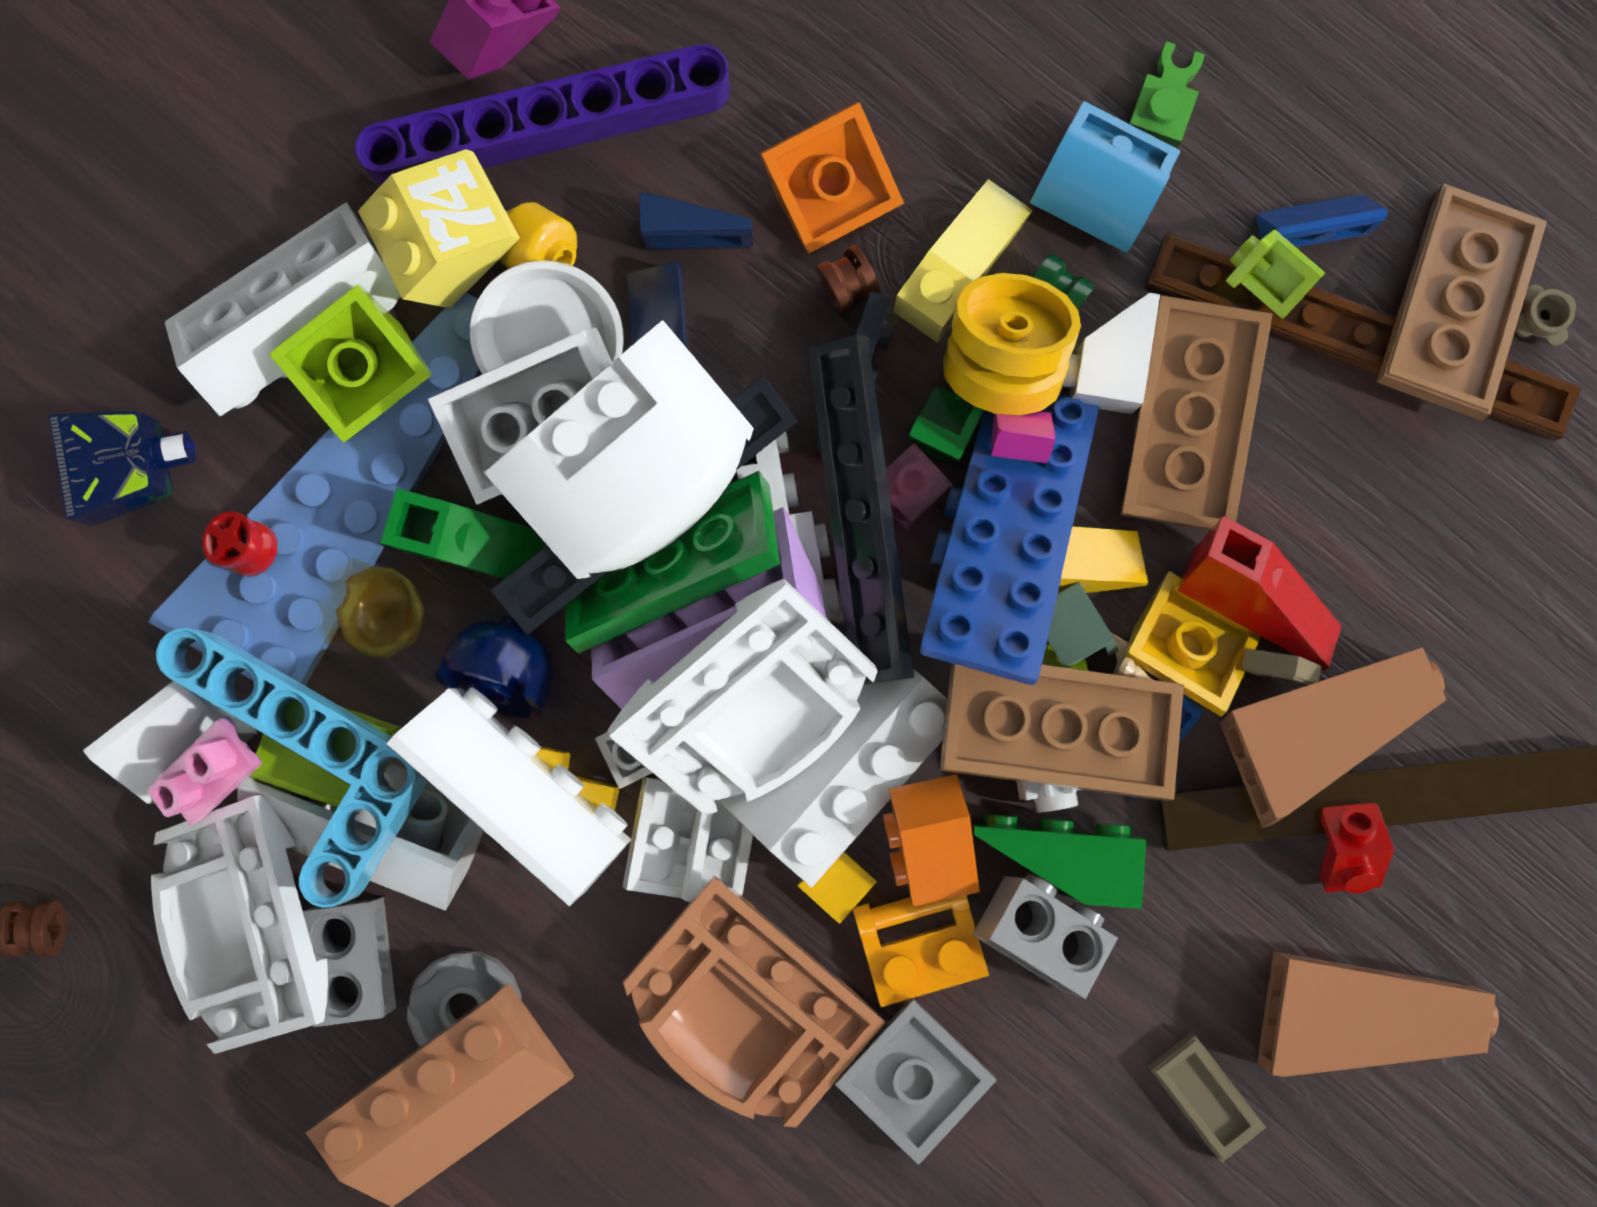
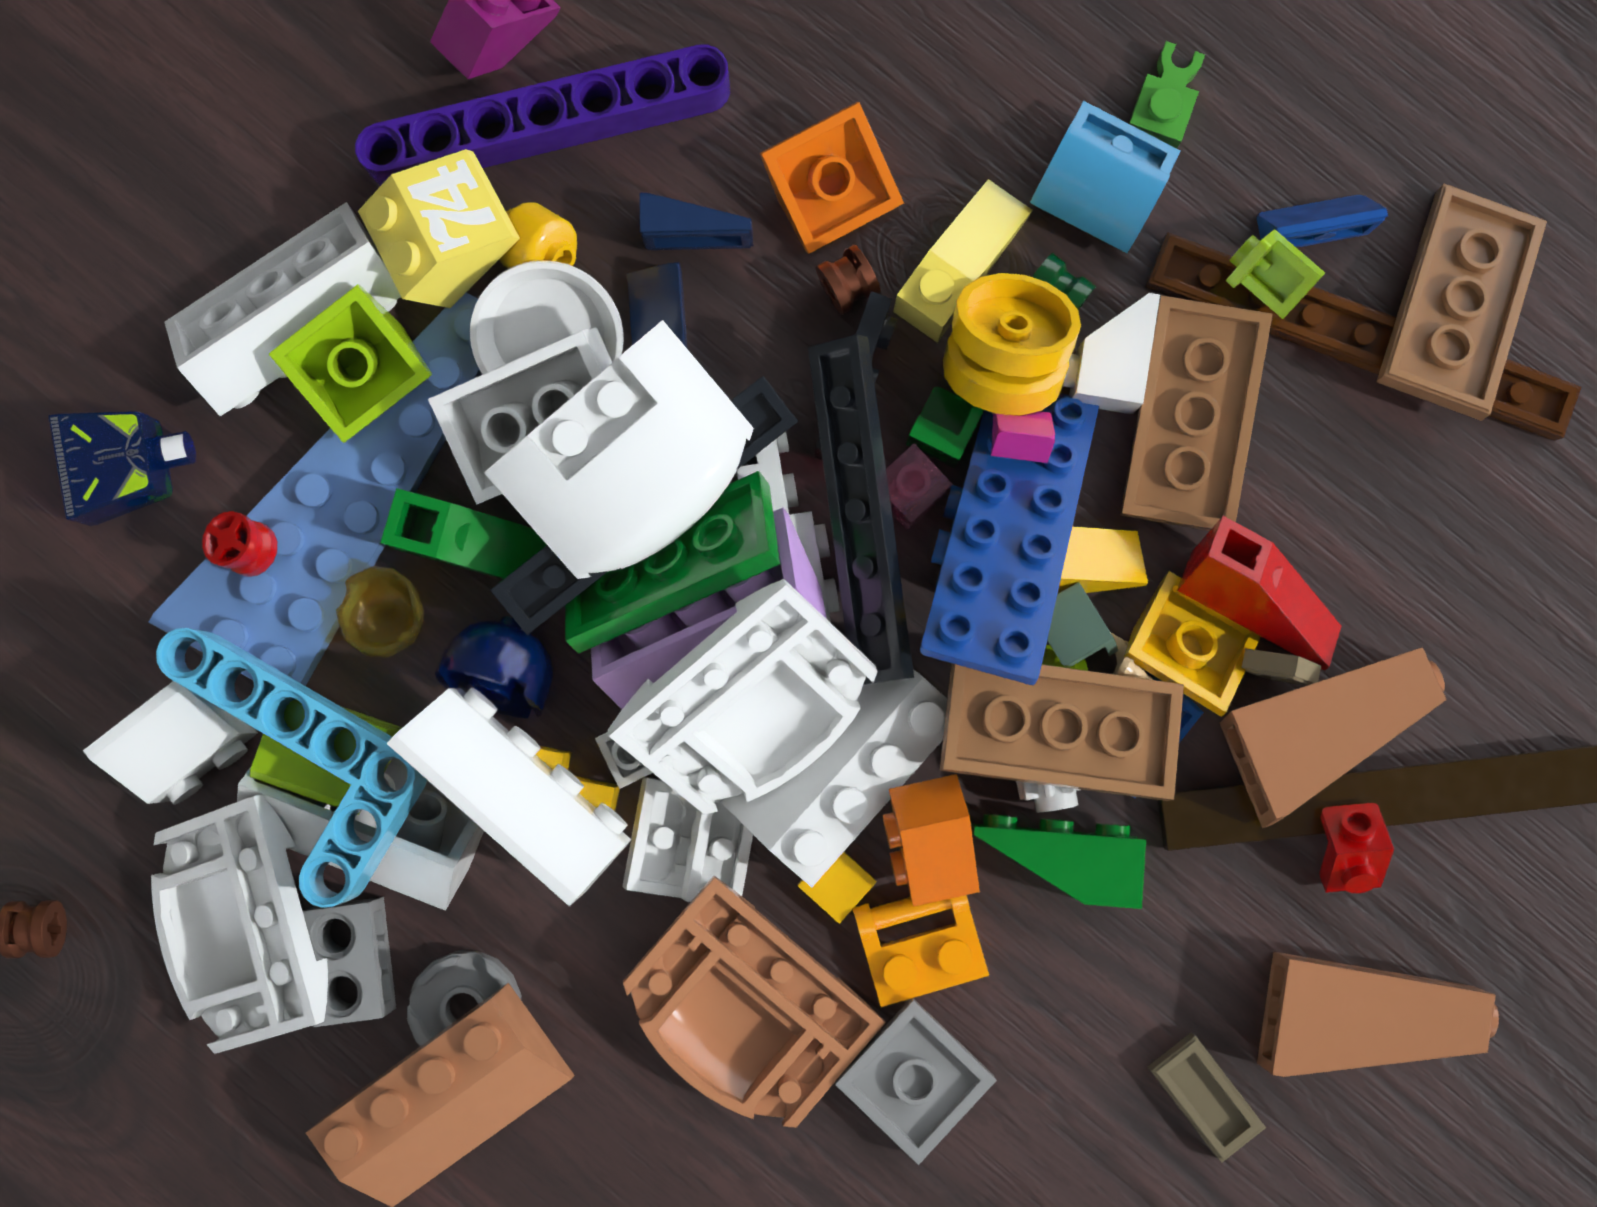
(205, 773): bright pink hips -> none
(1041, 943): light grey brick -> none
(1561, 314): dark tan plate -> none

